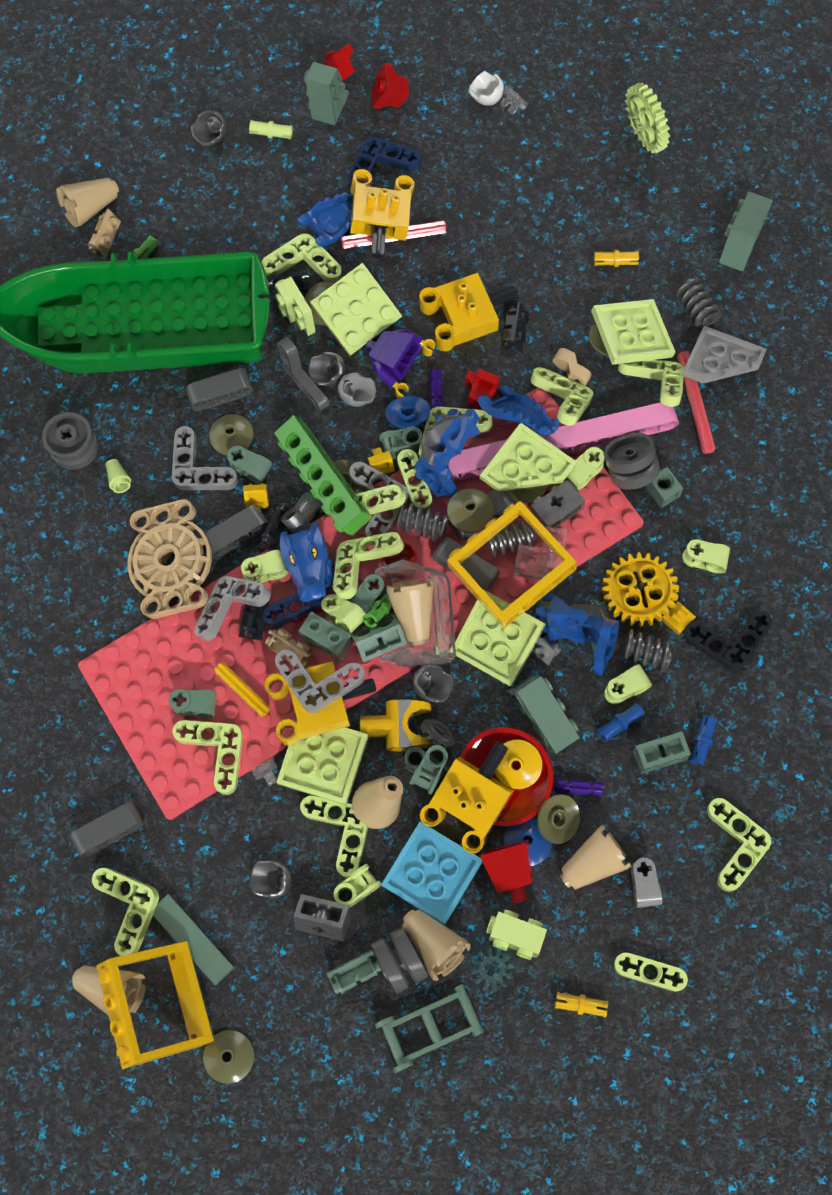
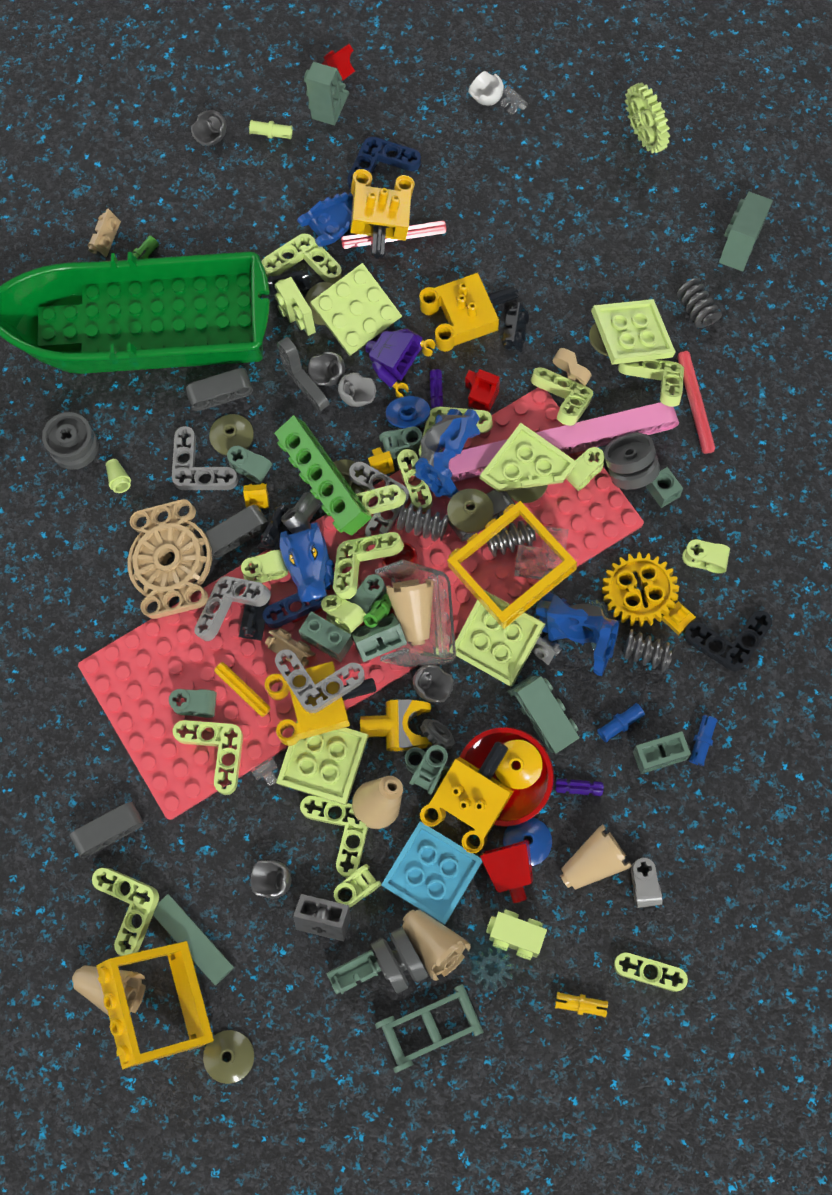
(86, 198): tan cone -> none
(389, 88): red brick -> none
(478, 568): dark grey beam -> none
(519, 409): blue animal -> none
(560, 494): flat silver brick -> none
(566, 820): olive dish -> none
(616, 258): yellow pin -> none
(630, 683): yellowish green piece -> none
(721, 356): light grey plate -> none
(747, 847): yellowish green beam -> none

